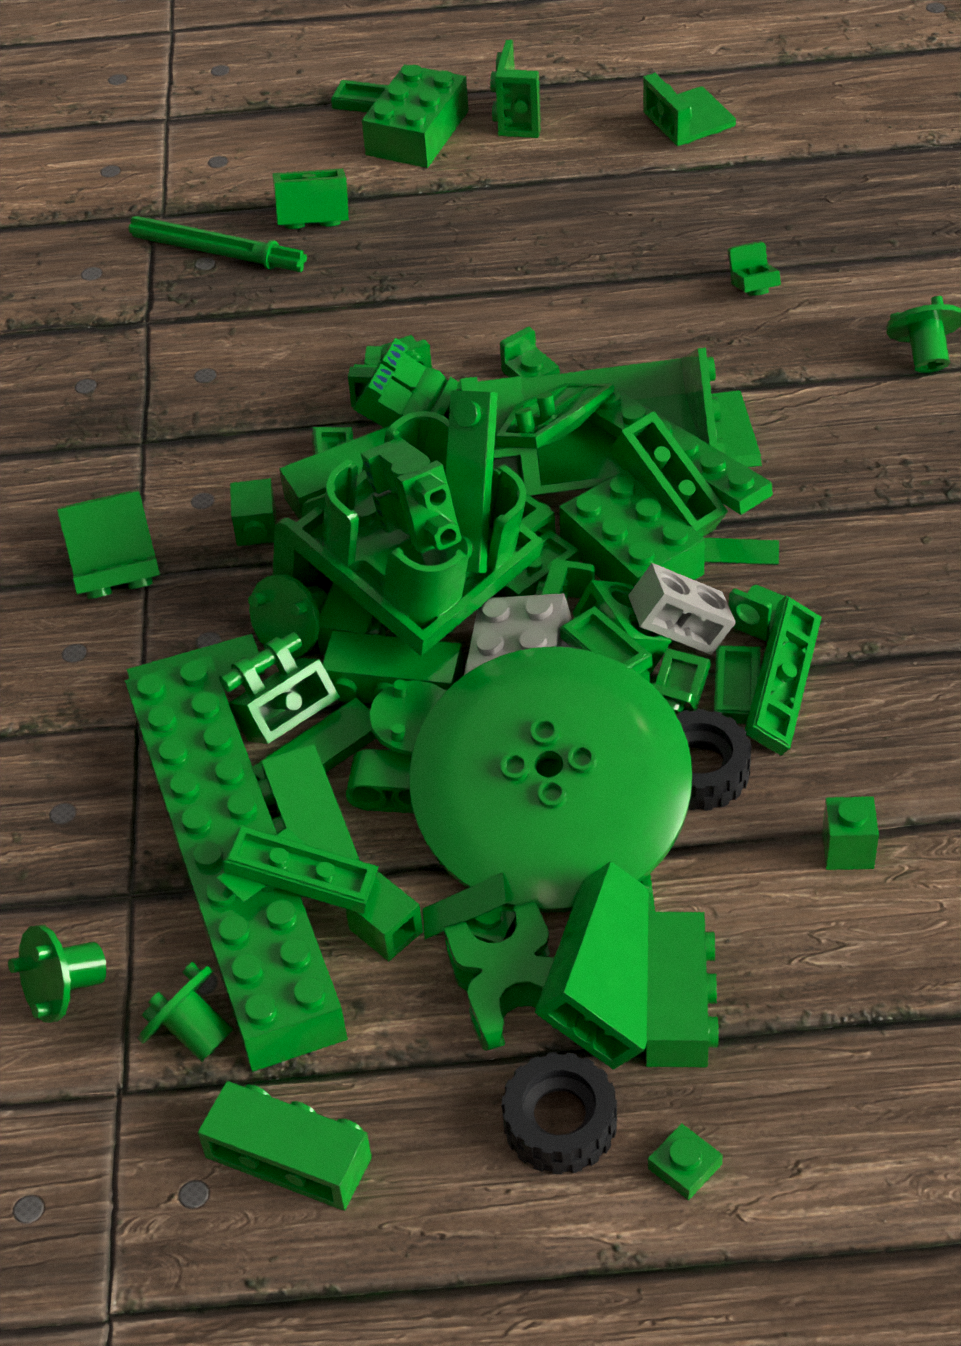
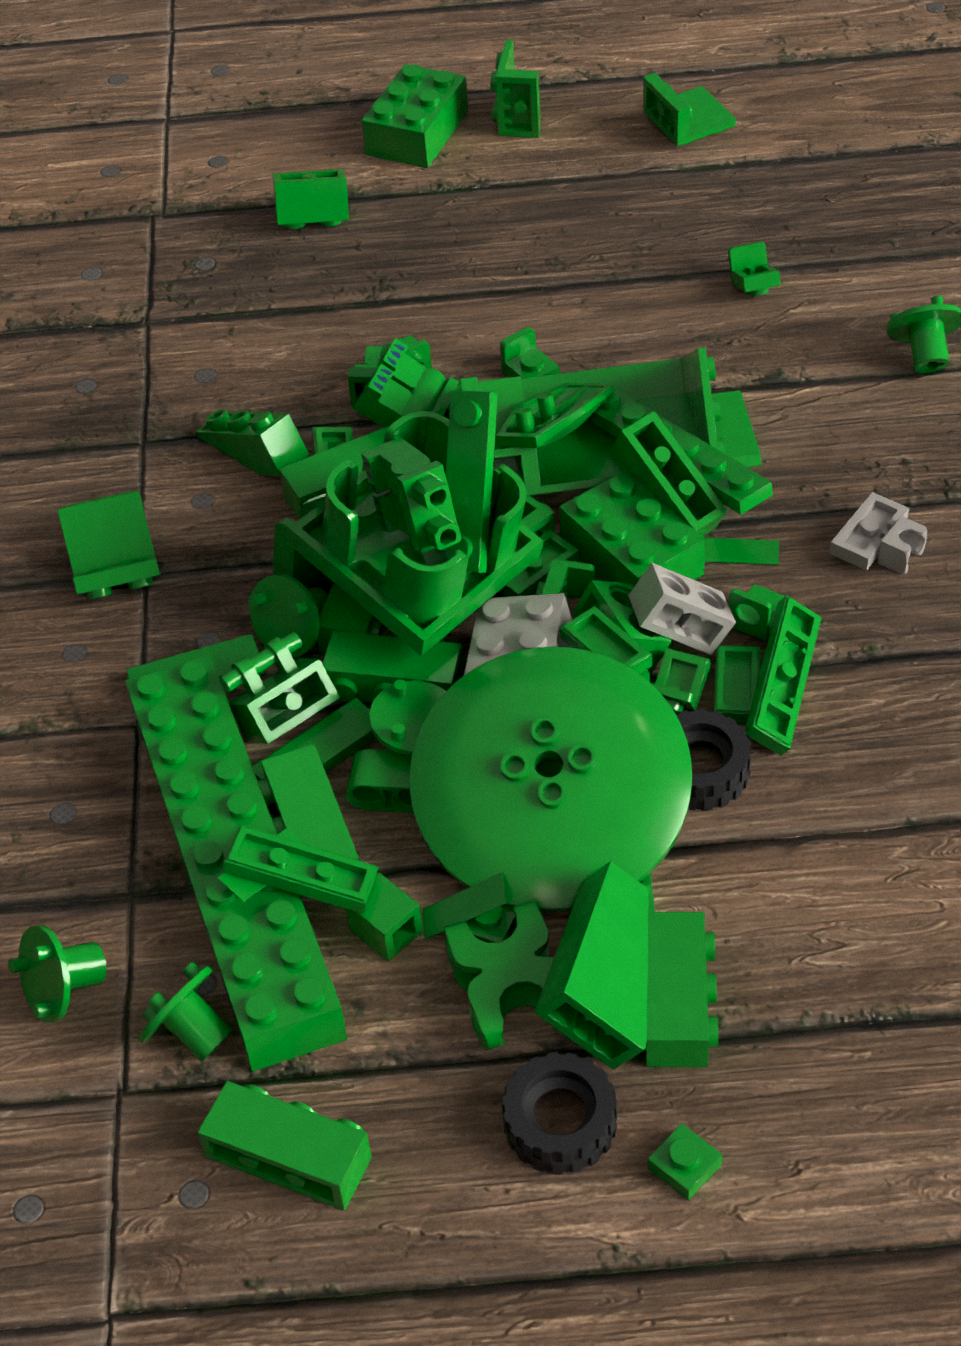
(253, 511): green brick -> none
(255, 439): none -> green slope
(259, 252): green axle -> none
(356, 95): green tile -> none
(850, 833): green brick -> none
(881, 532): none -> light grey plate

